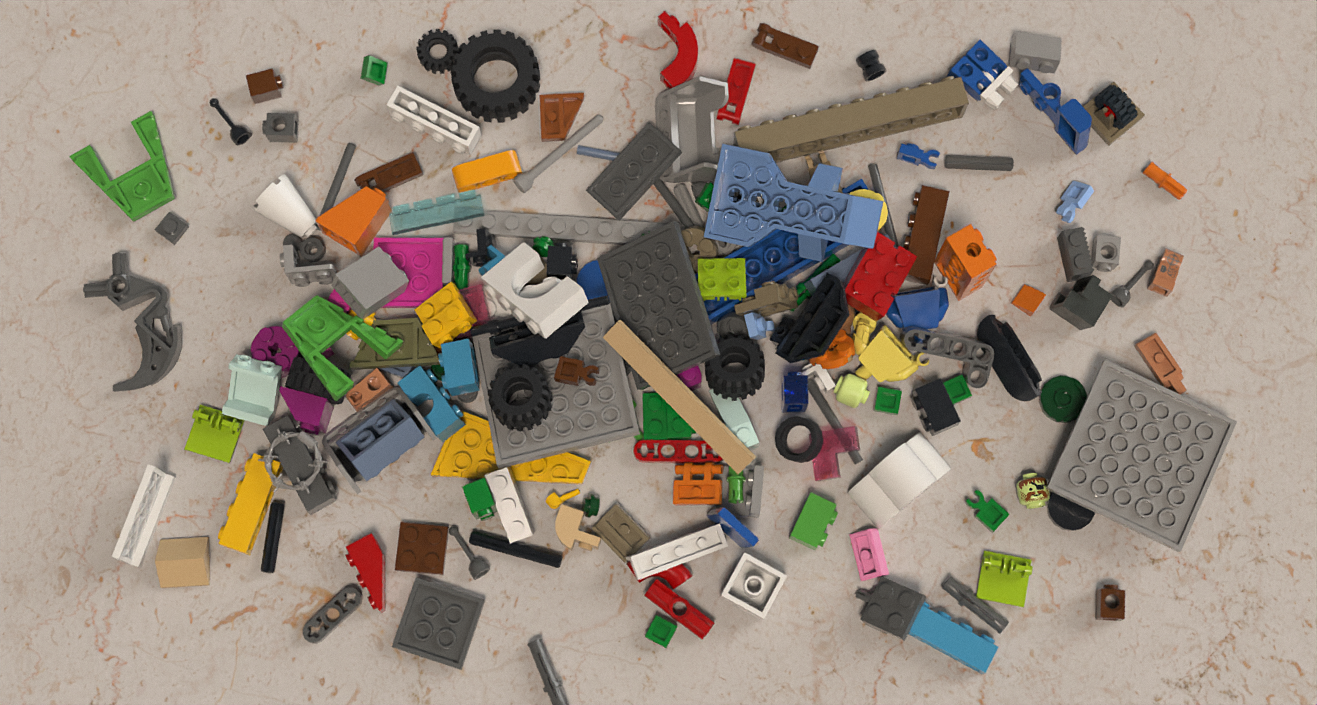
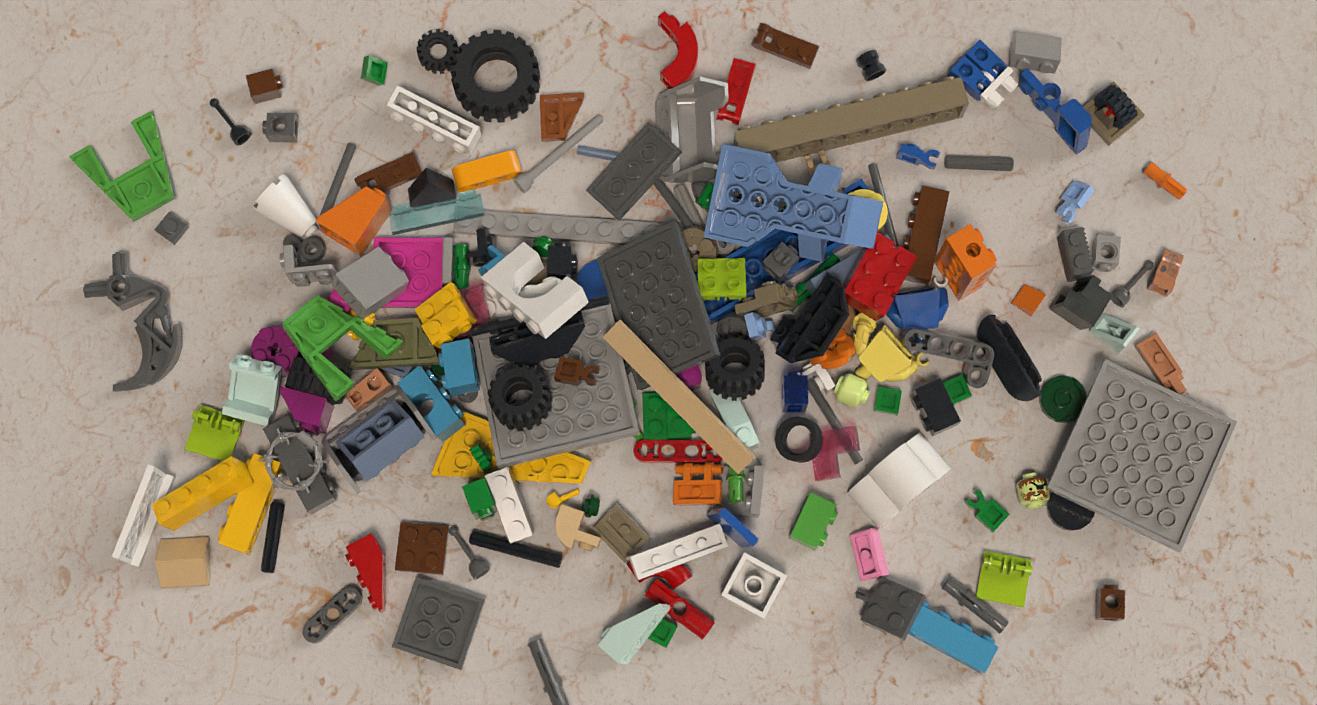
(202, 493): none -> yellow brick
(431, 188): none -> black slope
(482, 457): none -> green plate
(627, 637): none -> light aqua slope
(780, 261): none -> dark grey brick
(1113, 332): none -> light aqua slope

